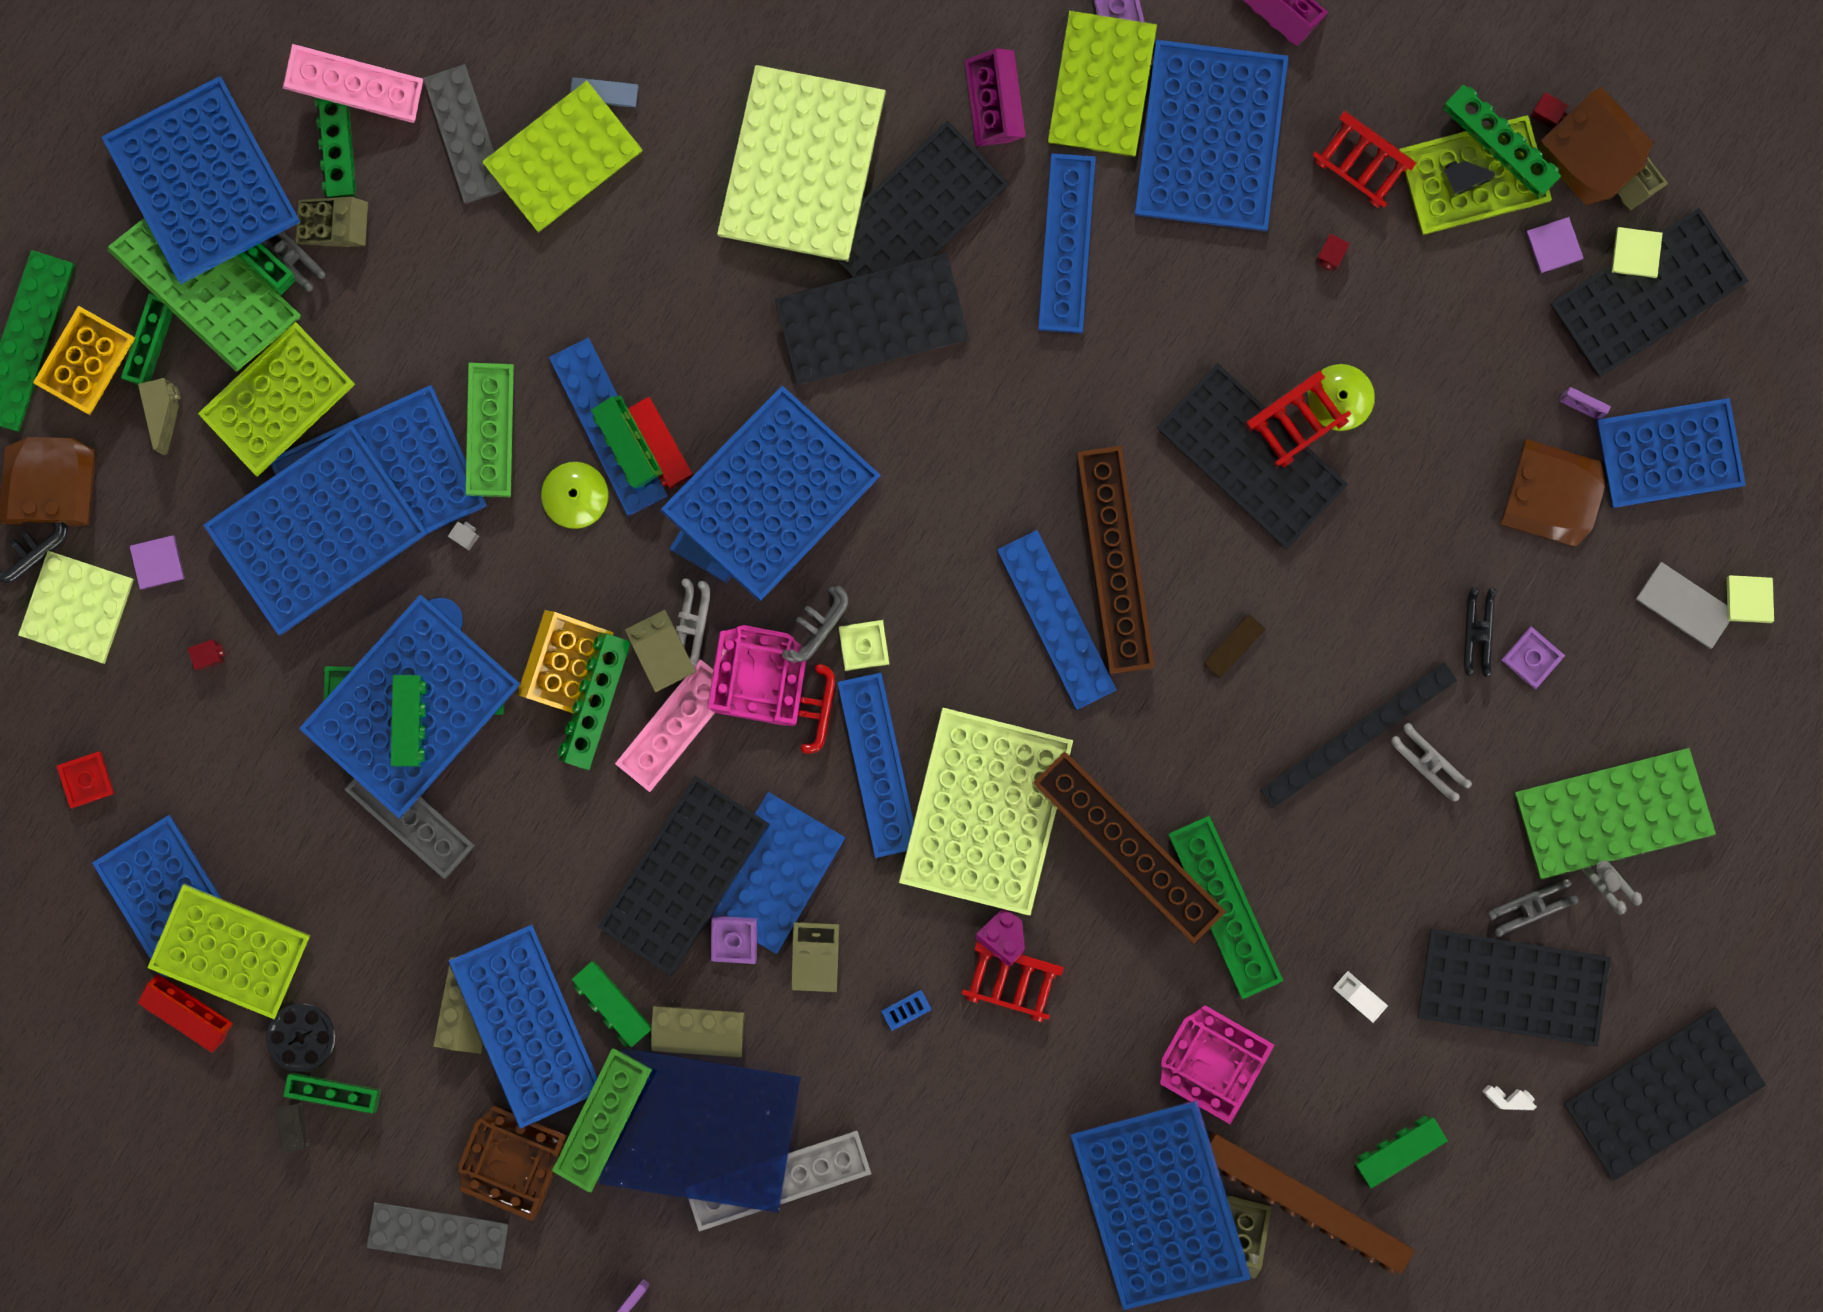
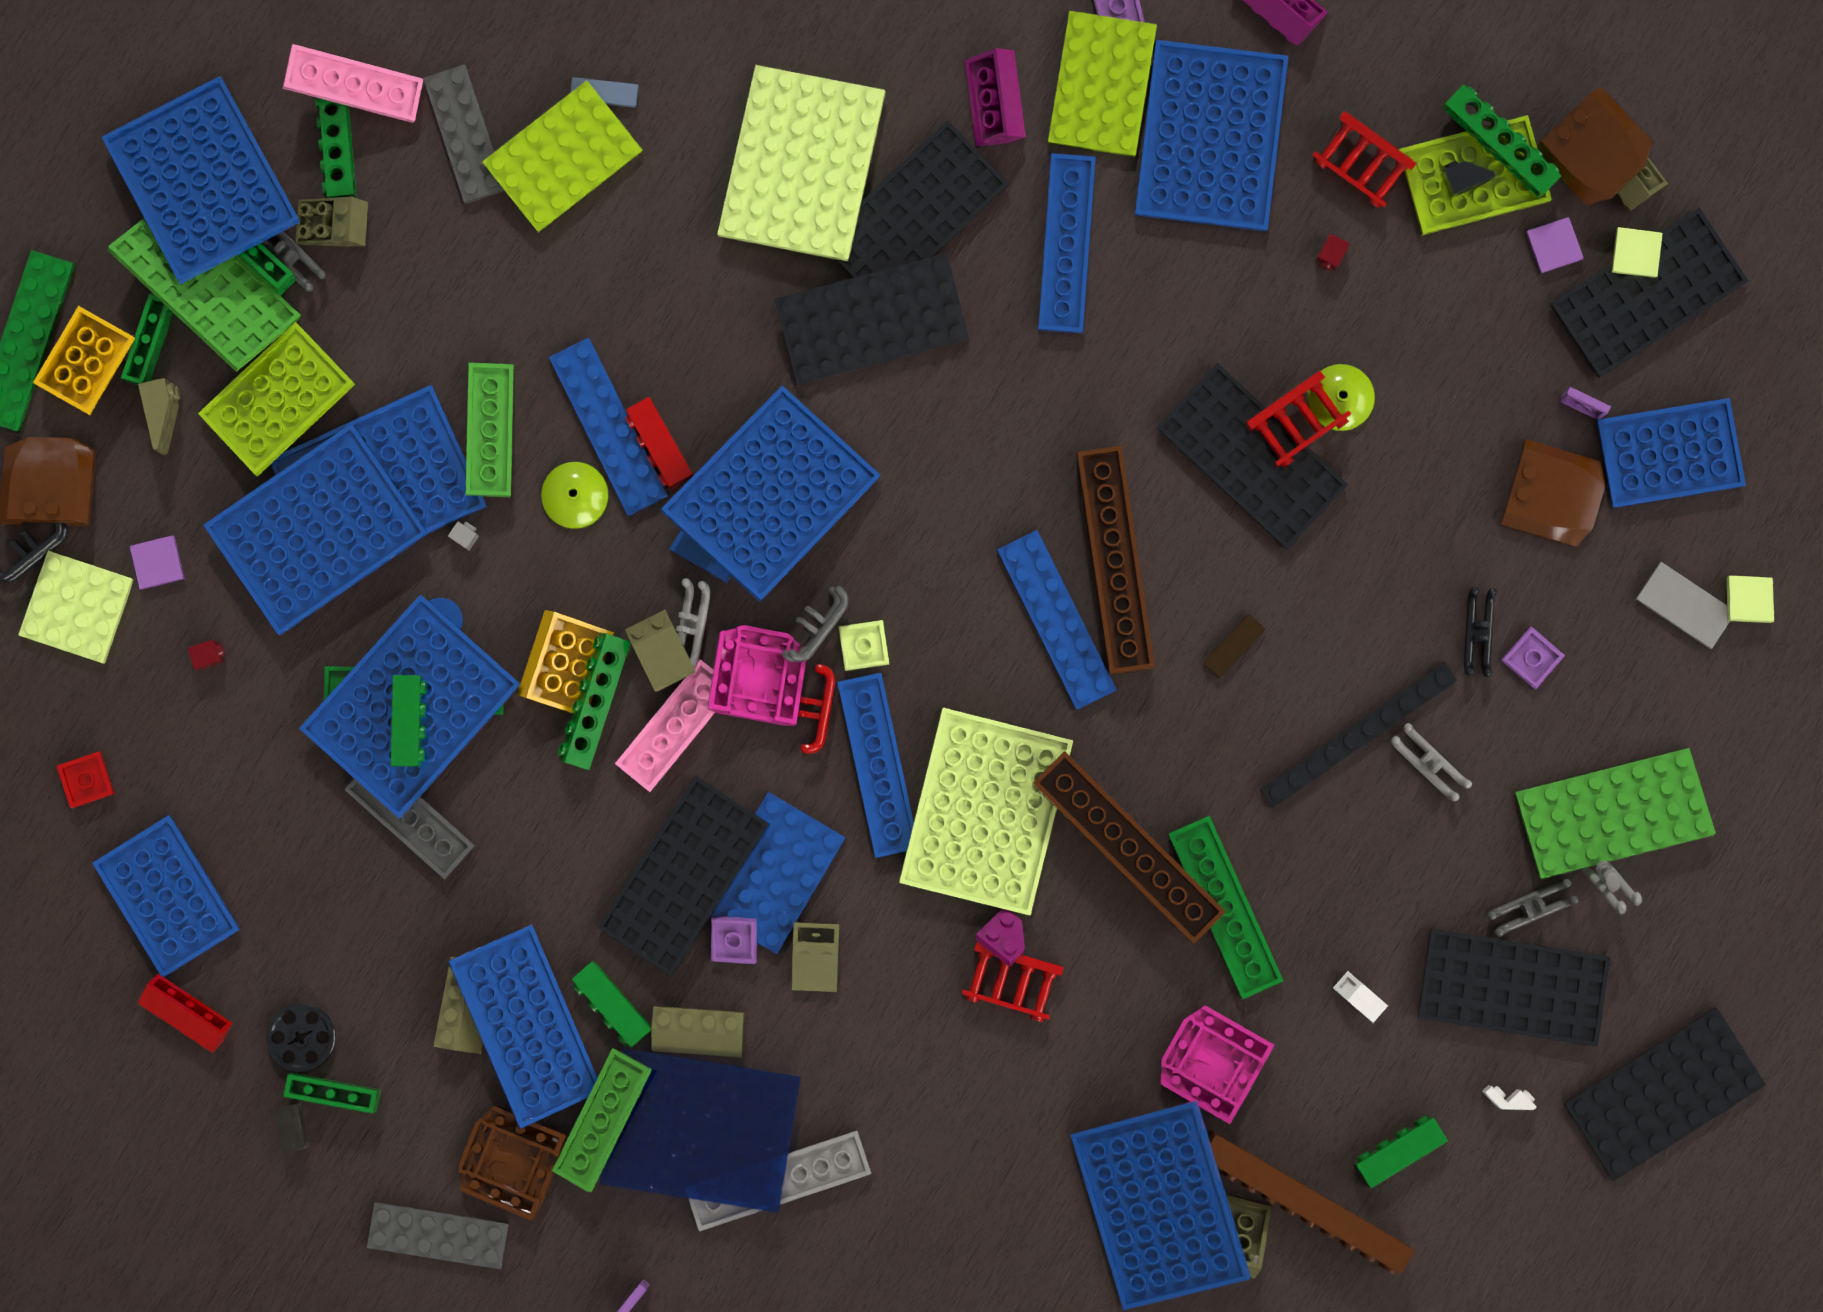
(228, 951): lime plate -> none
(626, 442): green brick -> none
(886, 1012): blue slope -> none
(1549, 110): dark red brick -> none

